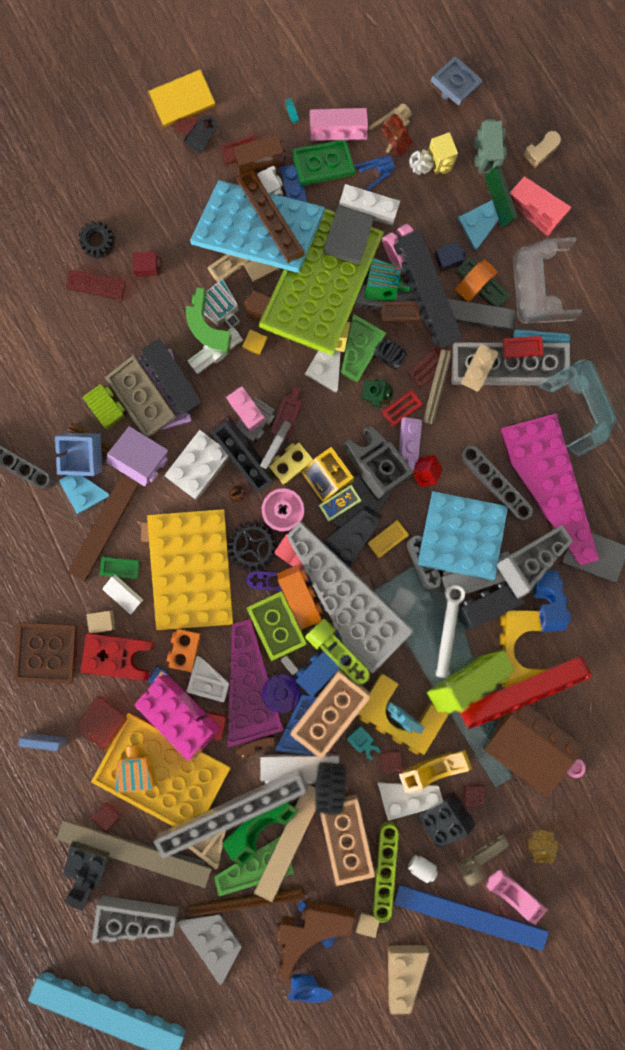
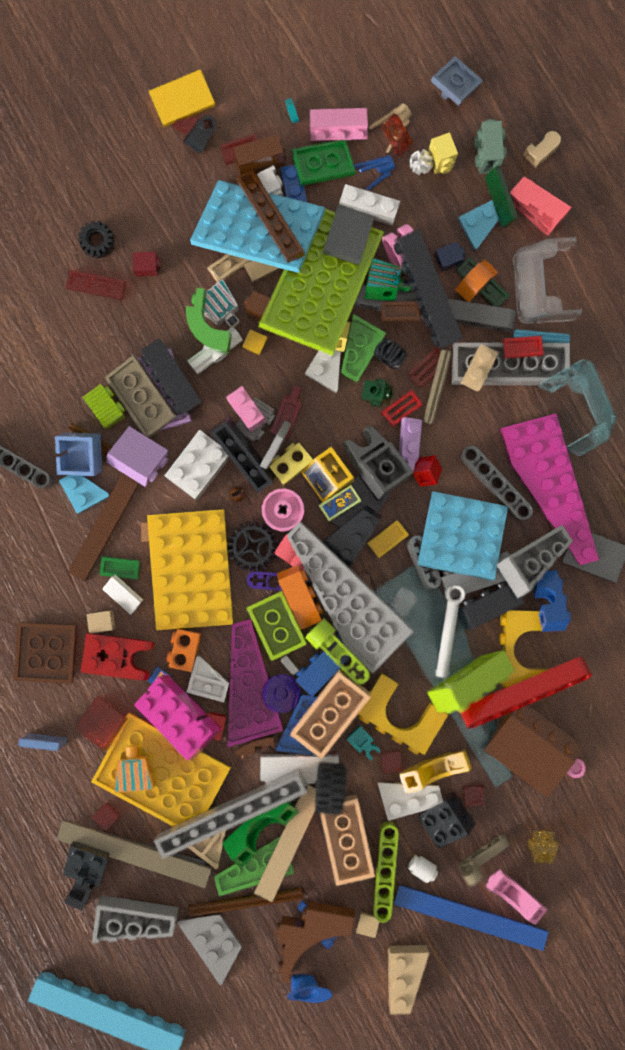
(404, 718): medium azure wing -> none

